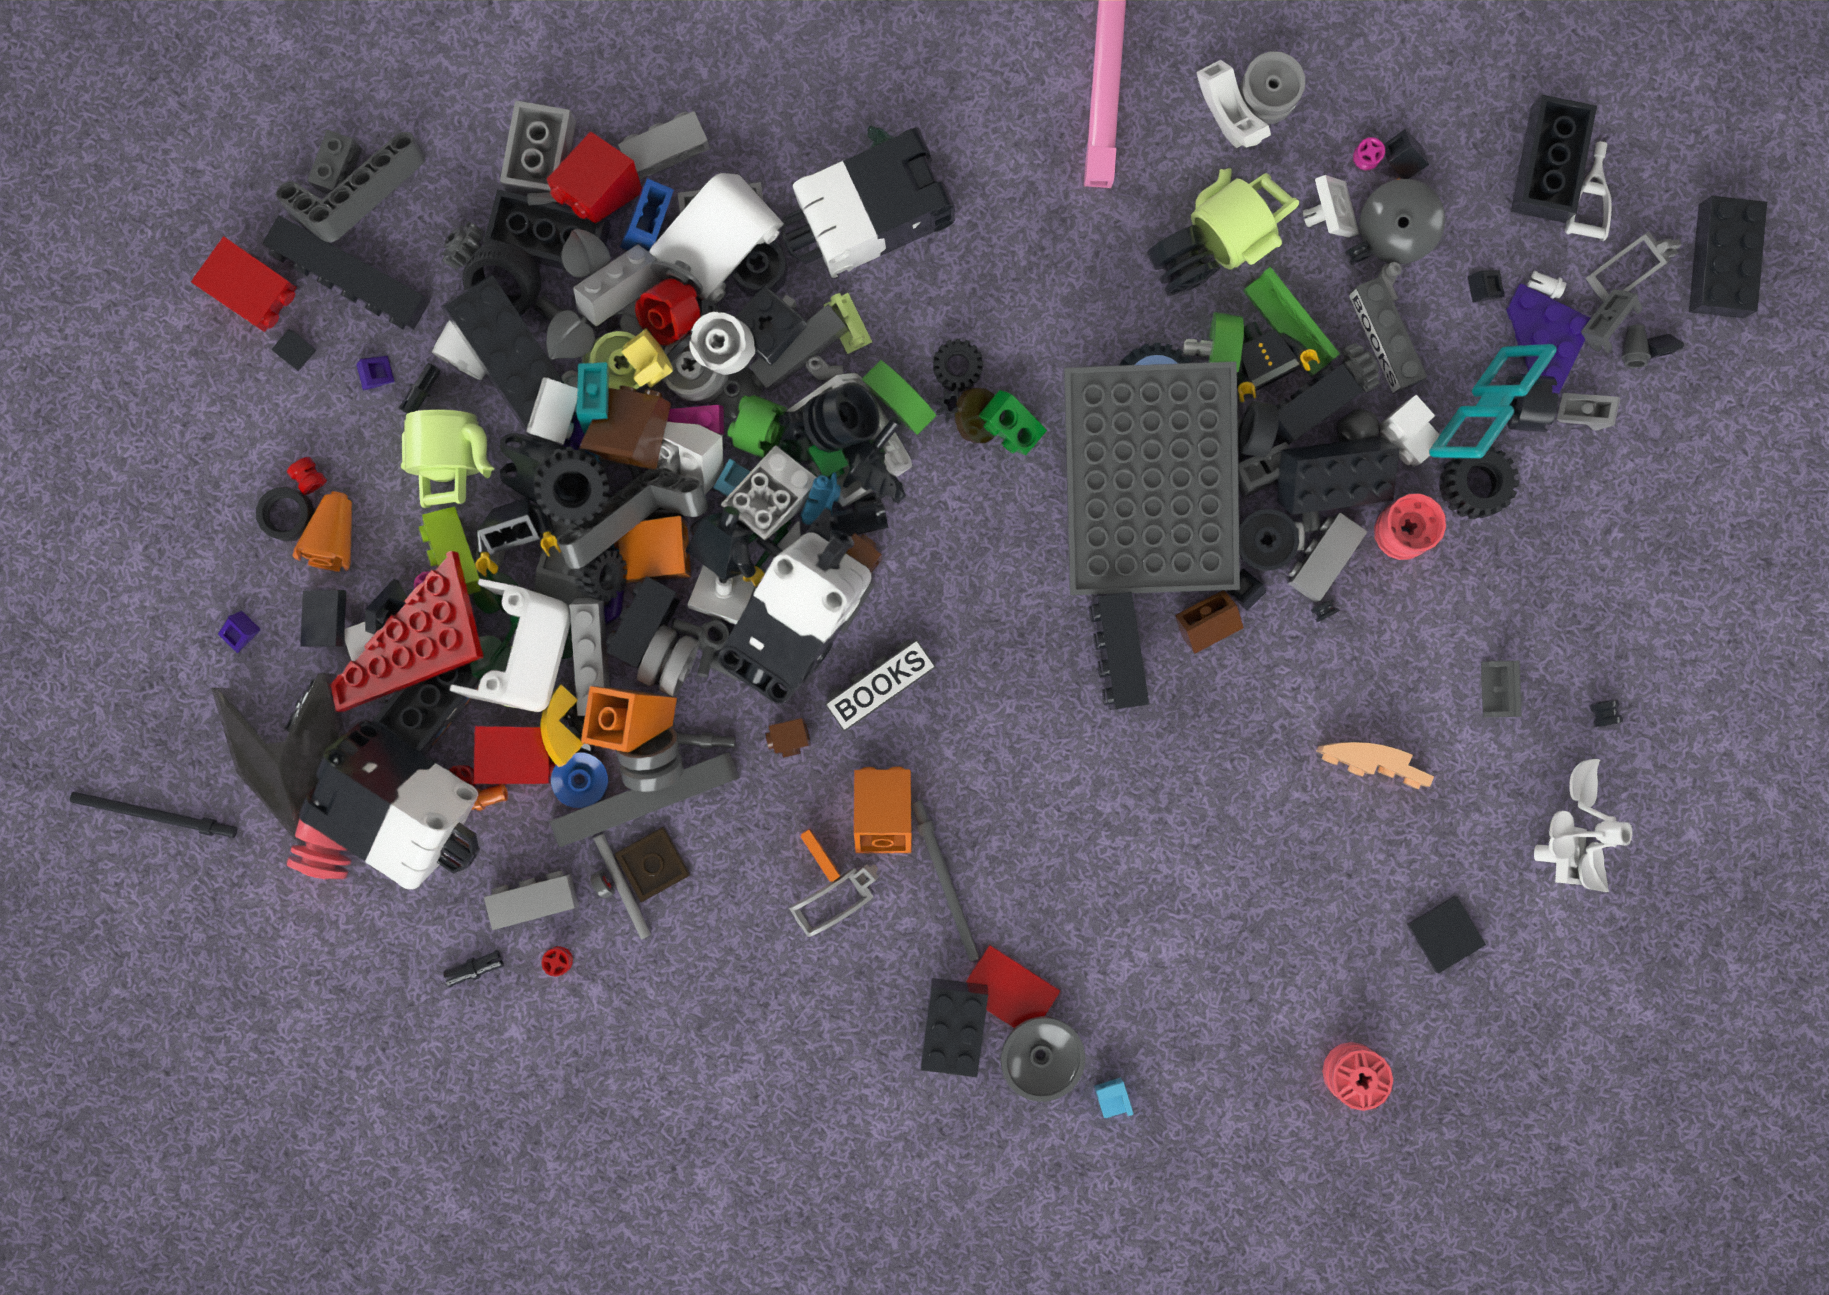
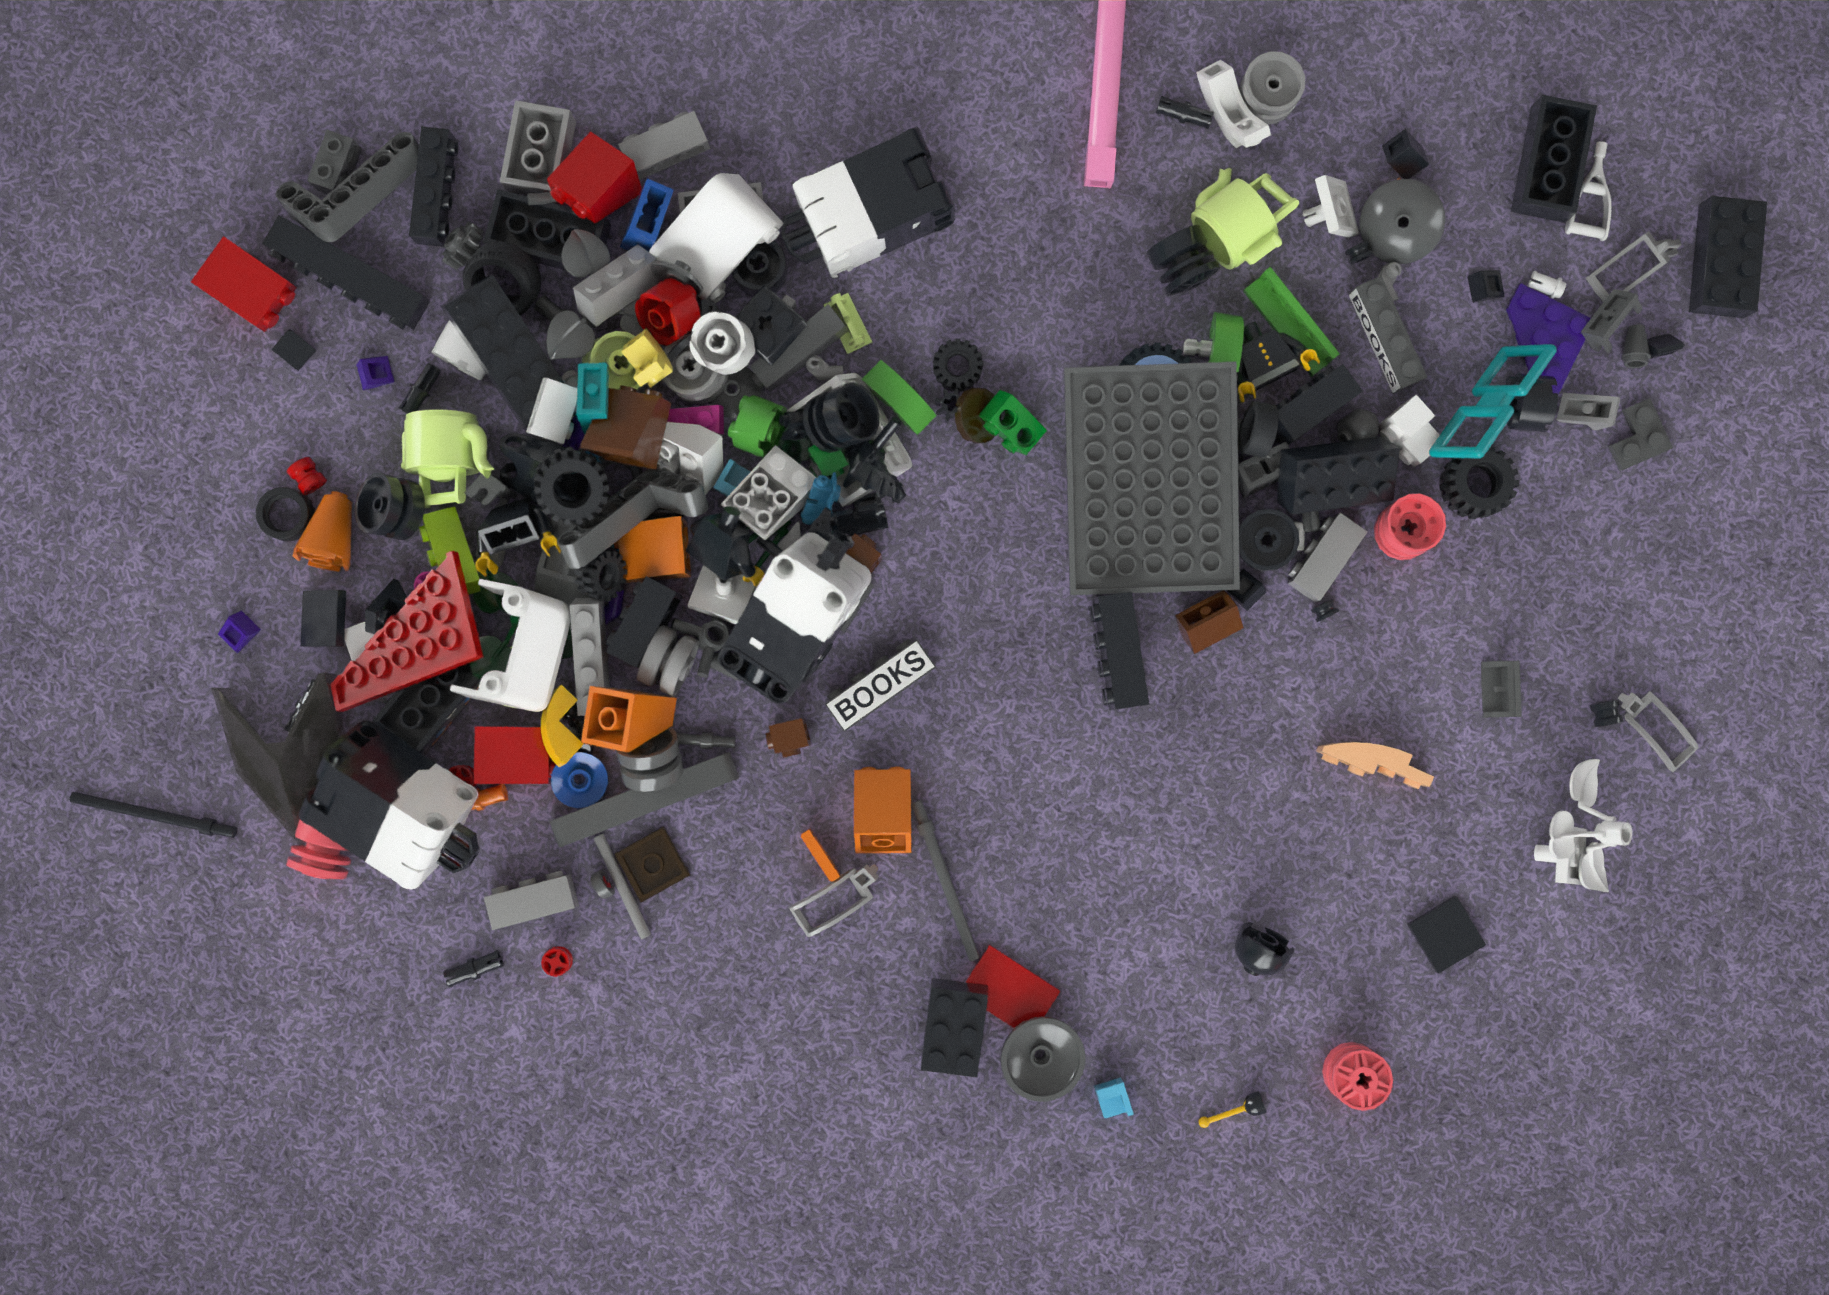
(389, 506): none -> black wheel
(433, 186): none -> black brick
(487, 489): none -> dark grey hinge
(877, 135): plant -> none
(1184, 112): none -> black pin
(1252, 1105): none -> hinge
(1265, 954): none -> black cylinder
(1361, 366): dark grey gear -> none
(1371, 148): dark pink wheel -> none
(1634, 705): none -> light grey sword
(1648, 436): none -> dark grey plate

